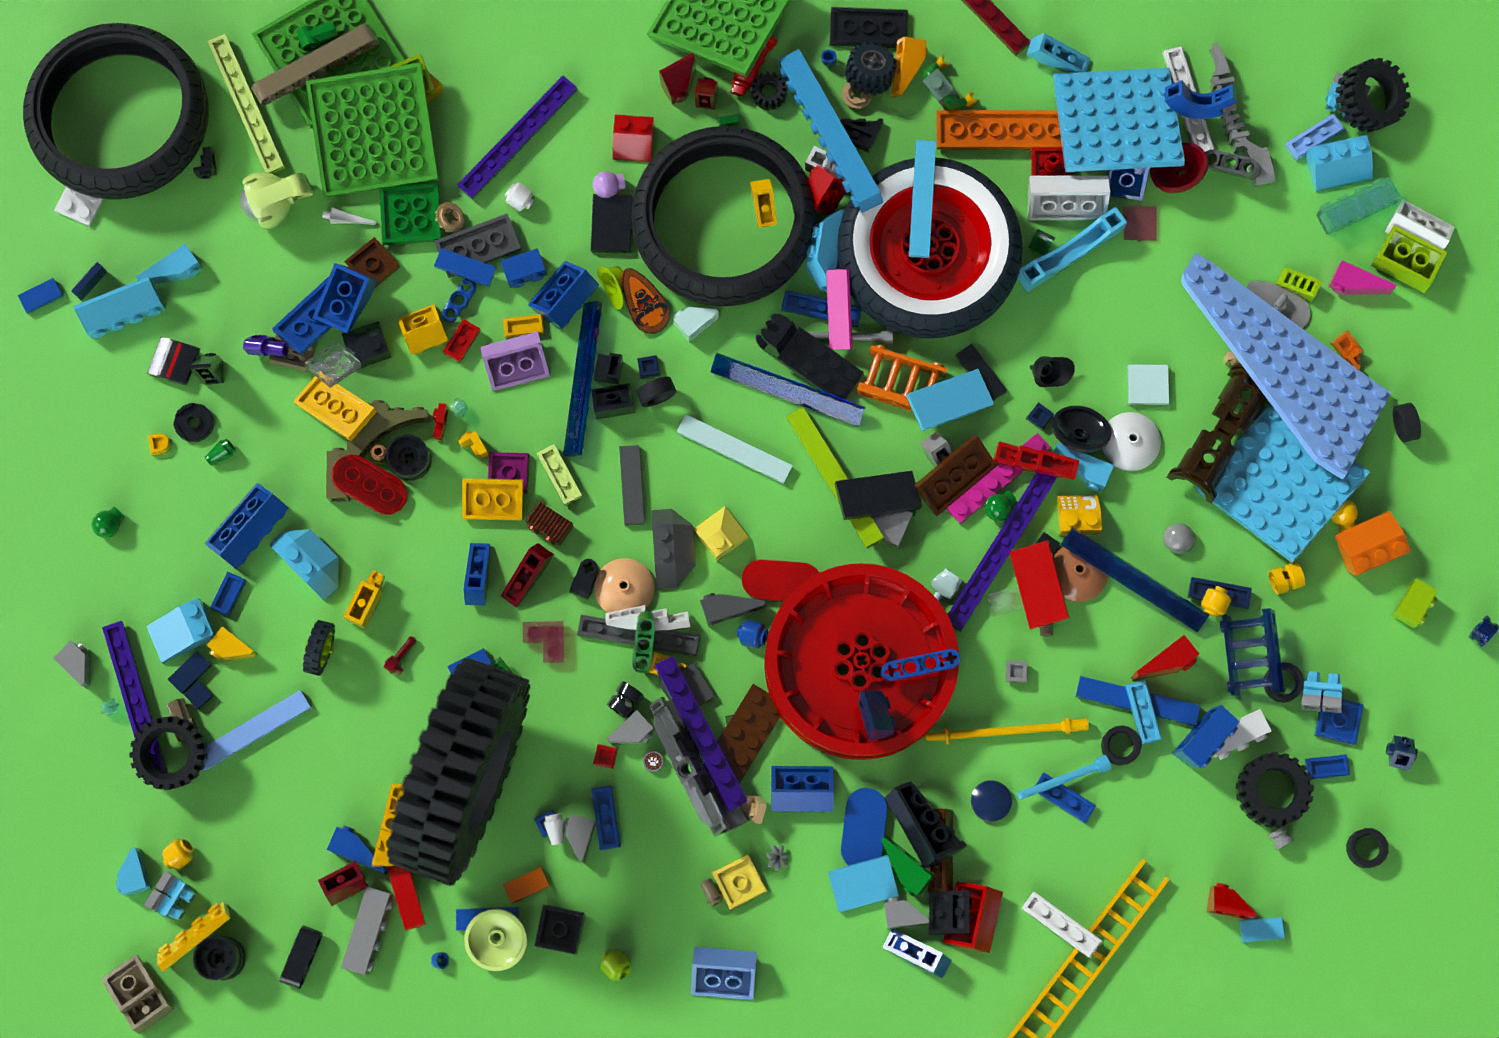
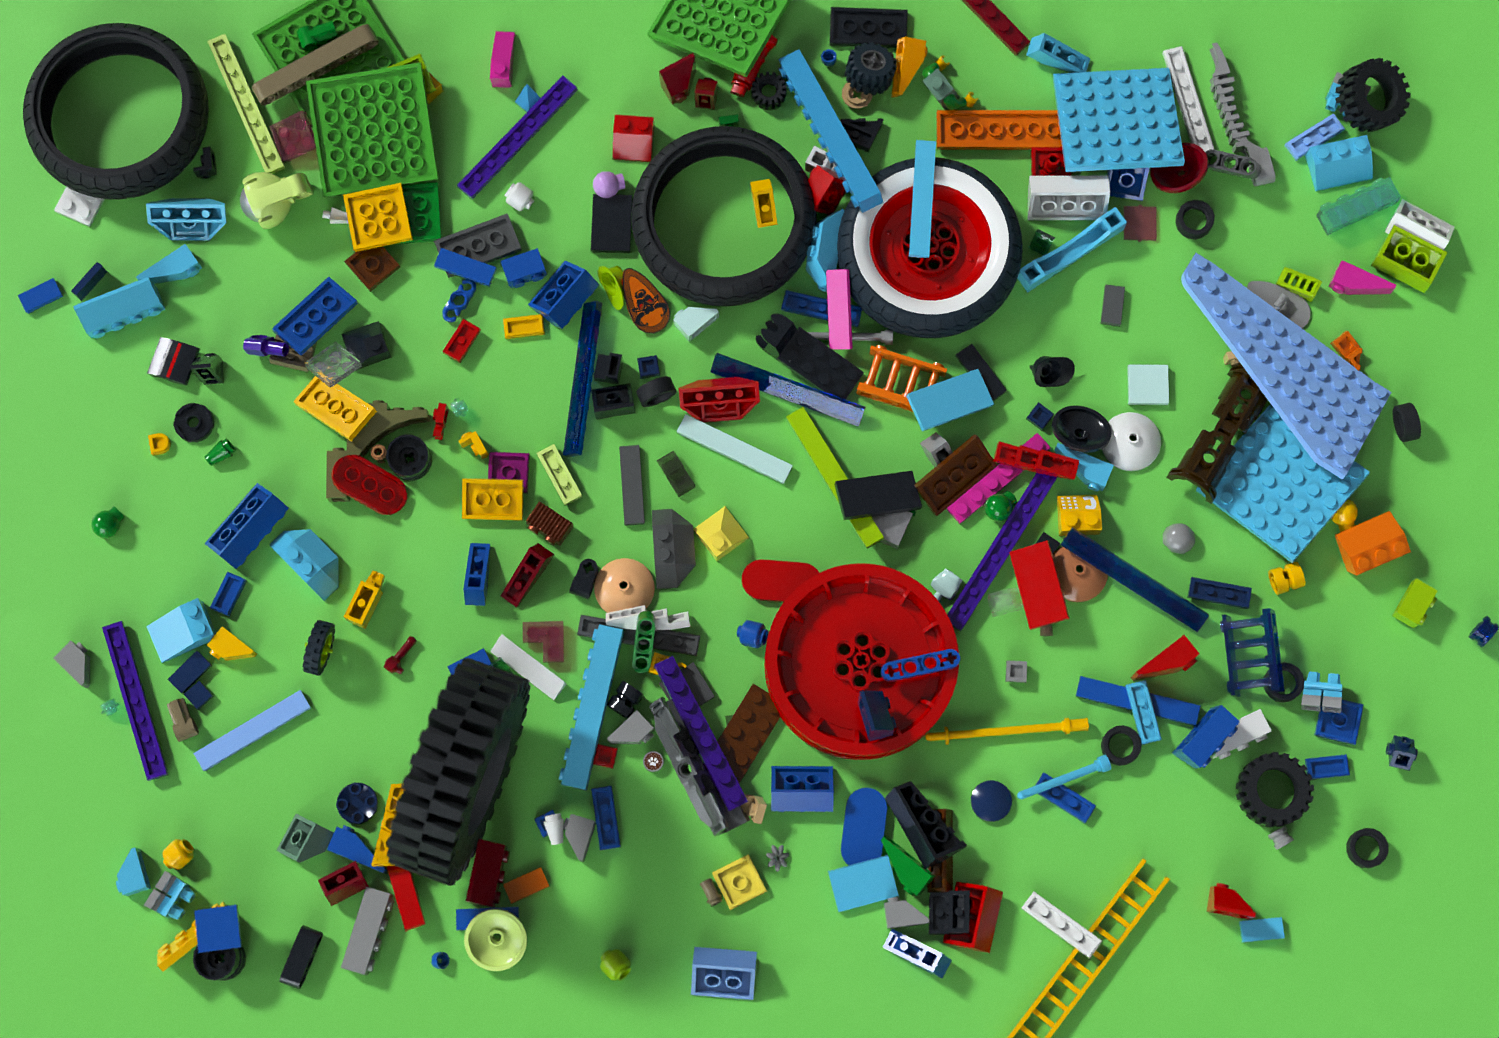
(137, 994): dark tan slope -> none
(142, 753): black tyre -> none
(187, 217): none -> medium azure wedge
(218, 928): none -> blue tile
(293, 136): none -> clear pink plate
(304, 839): none -> sand green slope
(344, 297): blue slope -> none
(357, 803): none -> dark blue dish
(377, 217): none -> yellow plate
(422, 329): yellow slope -> none
(455, 214): tan gear -> none
(487, 873): none -> dark red slope
(502, 59): none -> dark pink slope
(514, 361): lavender slope -> none
(527, 98): none -> dark azure slope
(528, 667): none -> white slope
(560, 929): black brick -> none
(592, 708): none -> medium azure brick
(675, 473): none -> clear smoke slope
(719, 398): none -> red wedge
(726, 607): dark grey slope -> none
(1112, 305): none -> dark grey tile
(1197, 205): none -> black tyre
(1199, 105): blue arch -> none
(1216, 601): yellow head -> none

